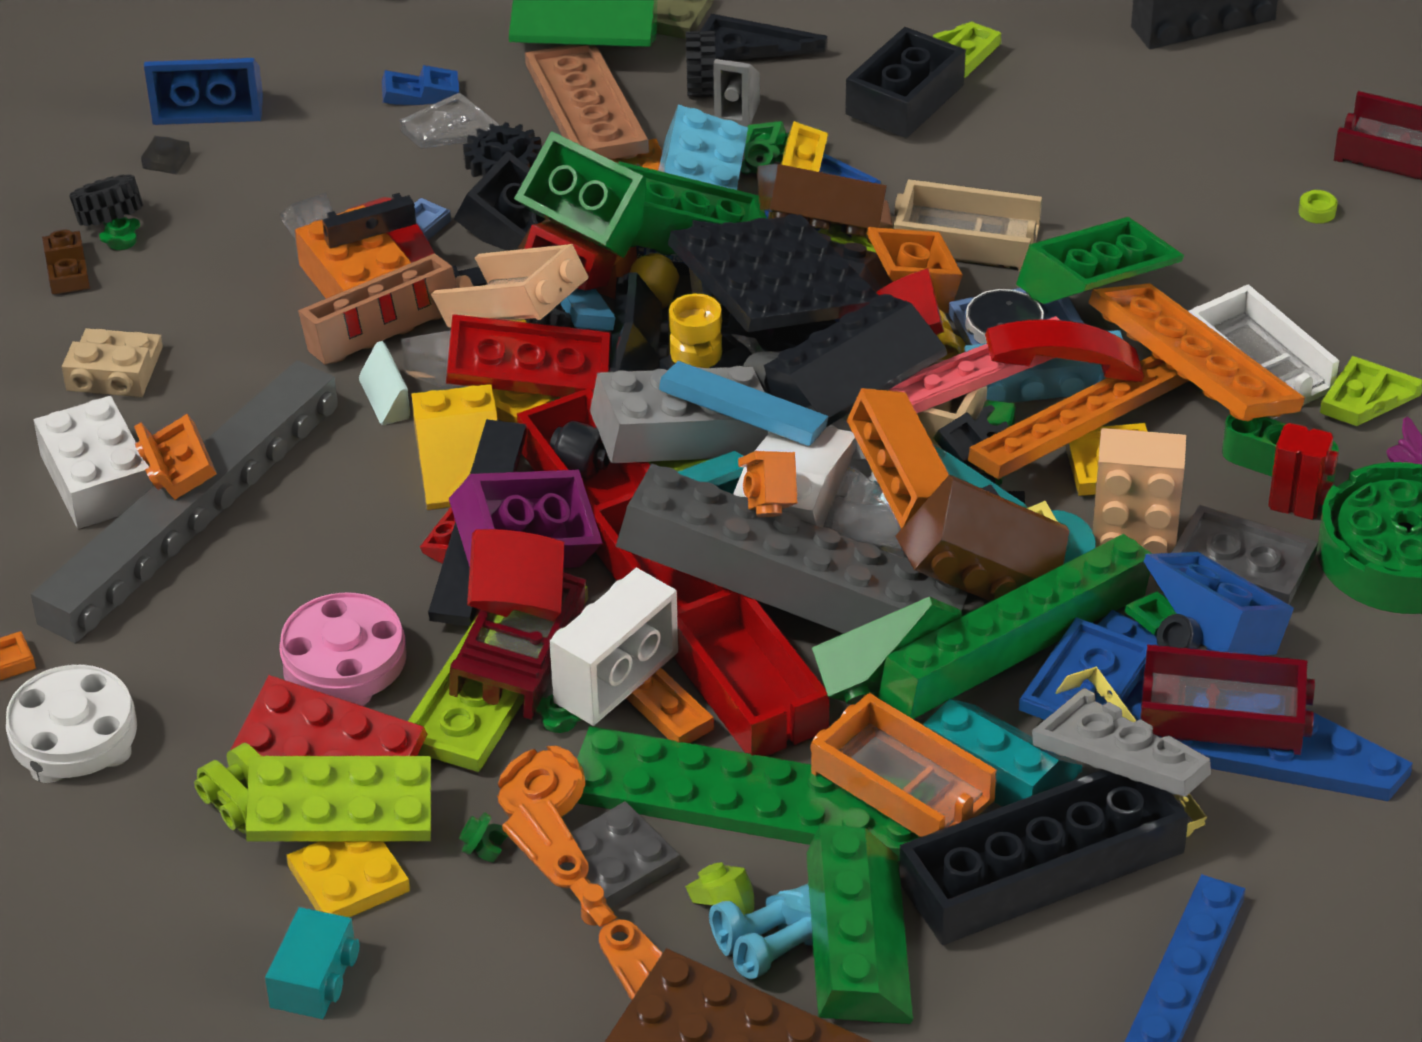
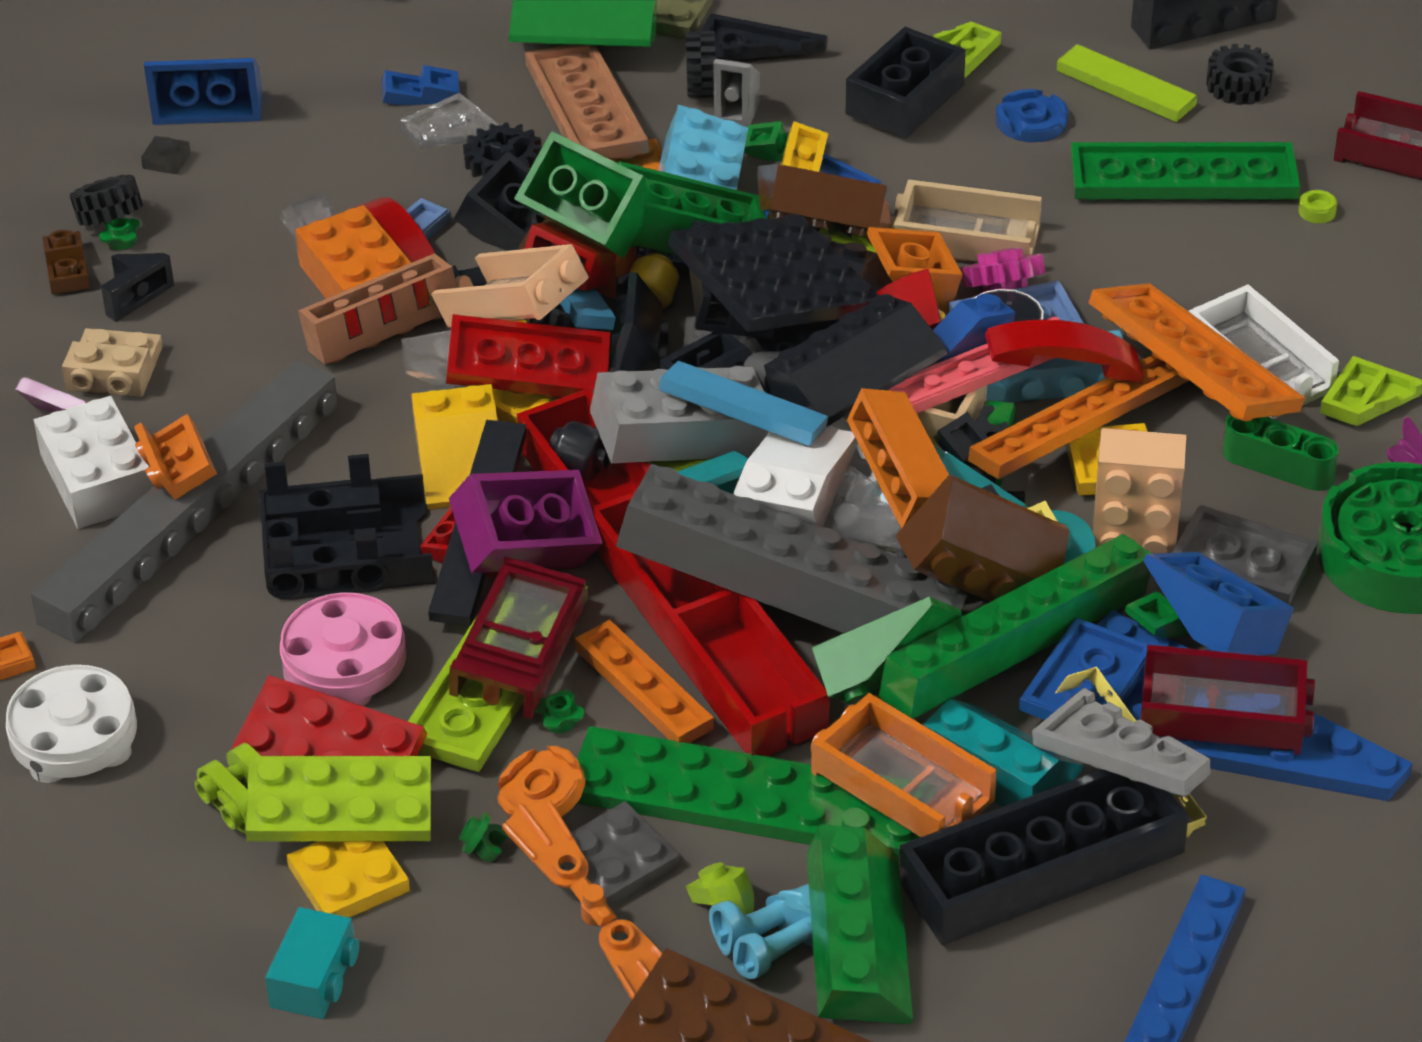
(46, 397): none -> tile
(135, 282): none -> black slope
(342, 533): none -> black piece
(369, 221): black piece -> none
(385, 386): light aqua slope -> none
(516, 573): red slope -> none
(614, 646): white brick -> none
(695, 330): yellow wheel -> none
(756, 150): green plate -> none
(769, 481): orange brick -> none
(968, 322): none -> blue slope
(1003, 269): none -> dark pink gear
(1031, 116): none -> blue tile
(1092, 259): green slope -> none
(1126, 83): none -> lime tile
(1179, 632): black tile -> none
(1184, 170): none -> green plate
(1239, 74): none -> black tyre
(1301, 471): red brick -> none

